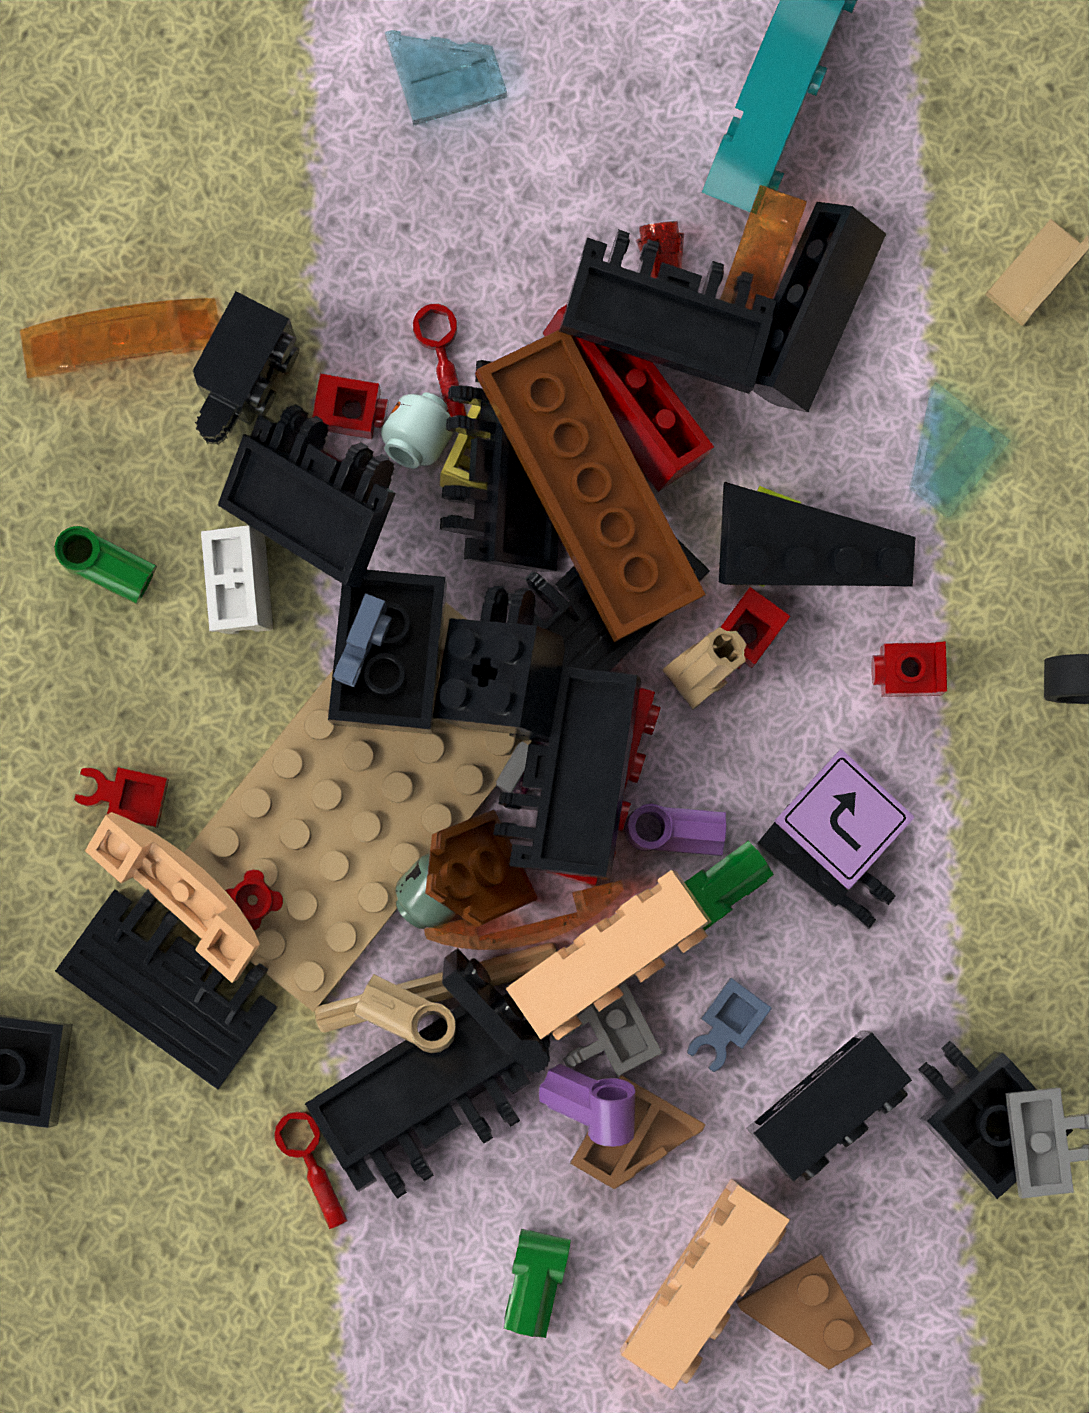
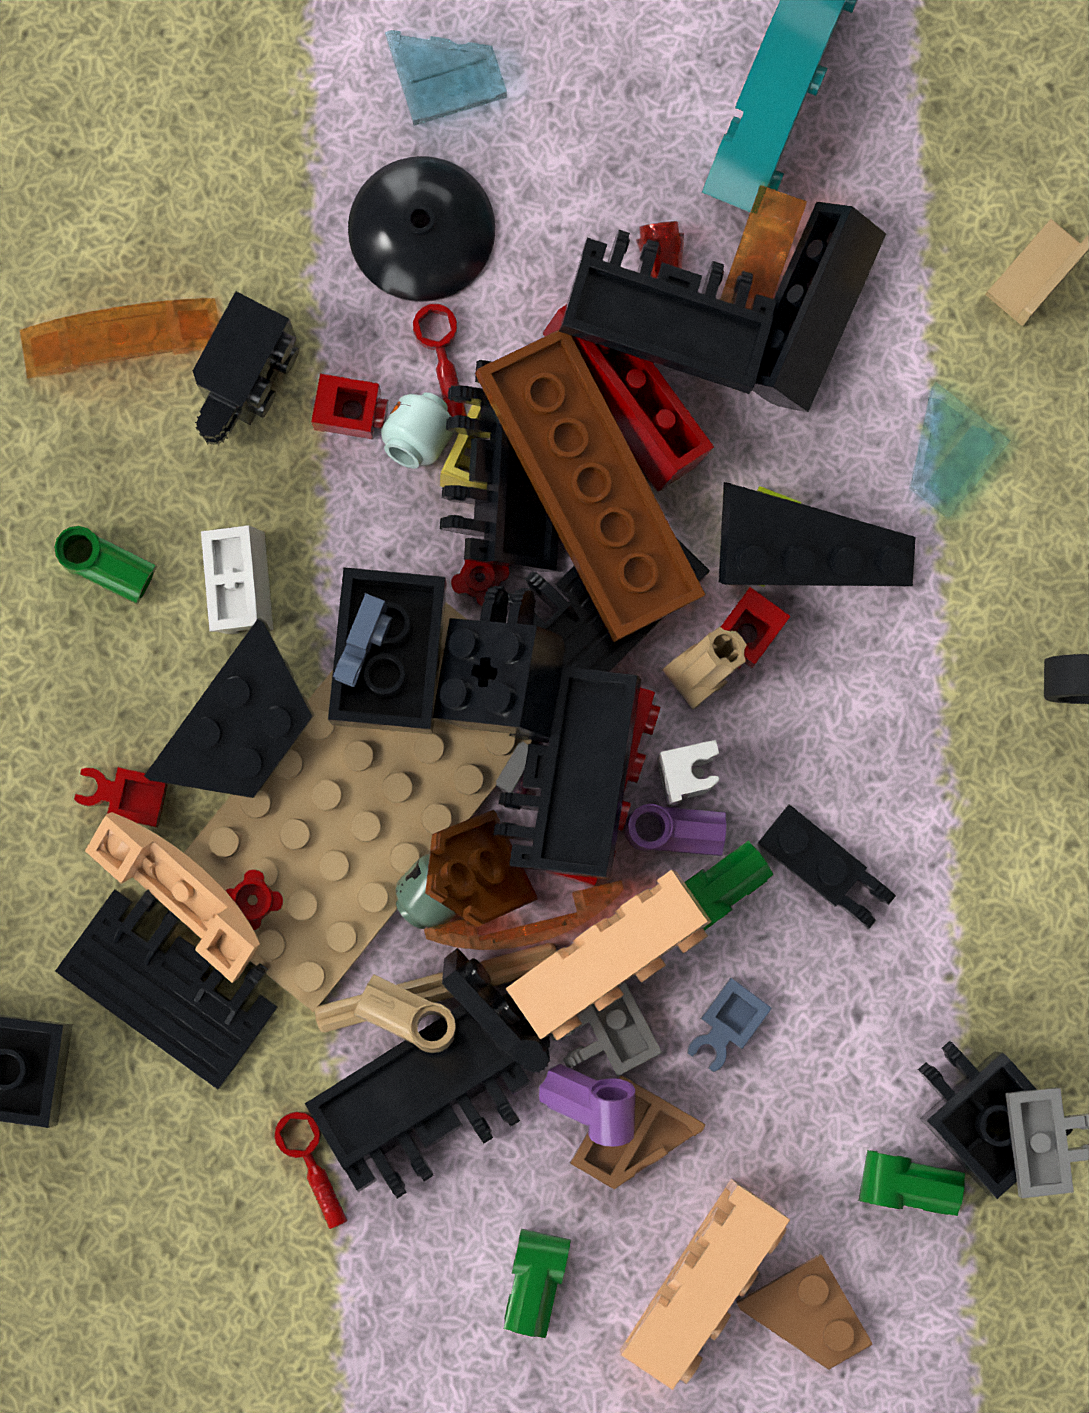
(238, 724): none -> black wing
(308, 498): black hinge -> none
(427, 260): none -> black dish
(466, 582): none -> red plate
(676, 773): none -> white hinge
(830, 1106): black brick -> none
(844, 819): lavender piece -> none
(894, 683): red brick -> none
(900, 1183): none -> green piece

